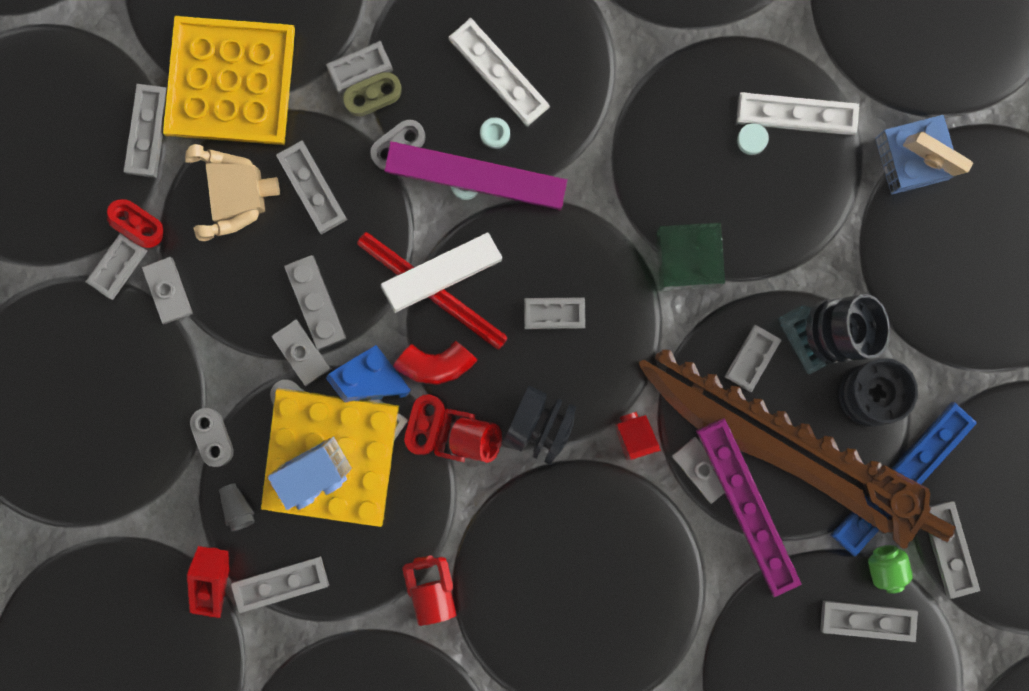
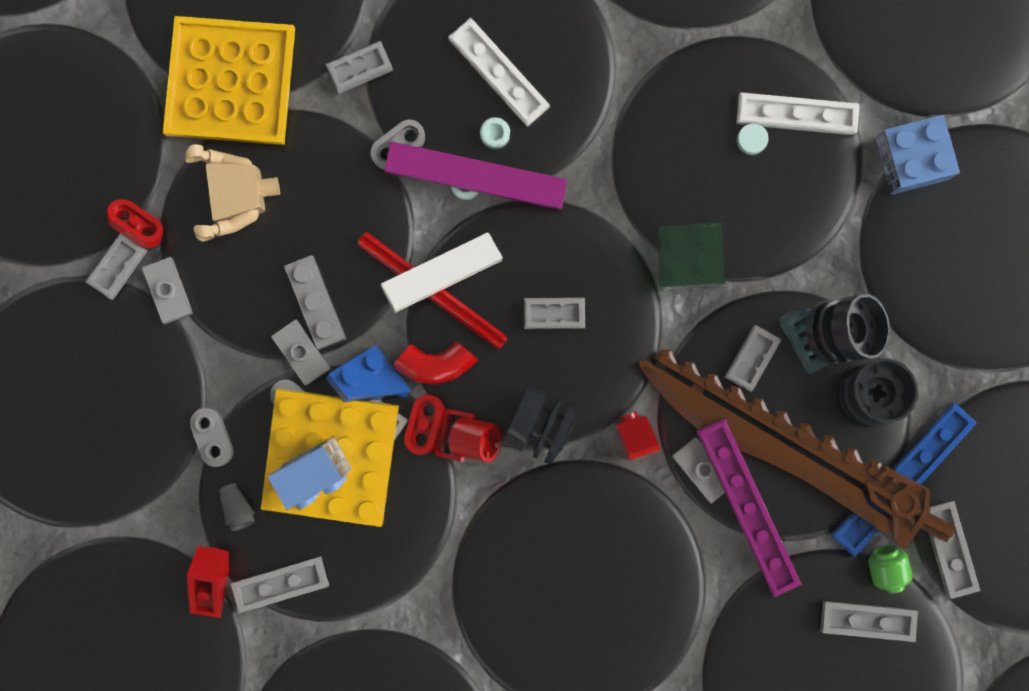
(146, 131): light grey plate -> none
(311, 187): light grey plate -> none
(371, 91): olive plate -> none
(433, 599): red piece -> none
(937, 154): tan plate -> none

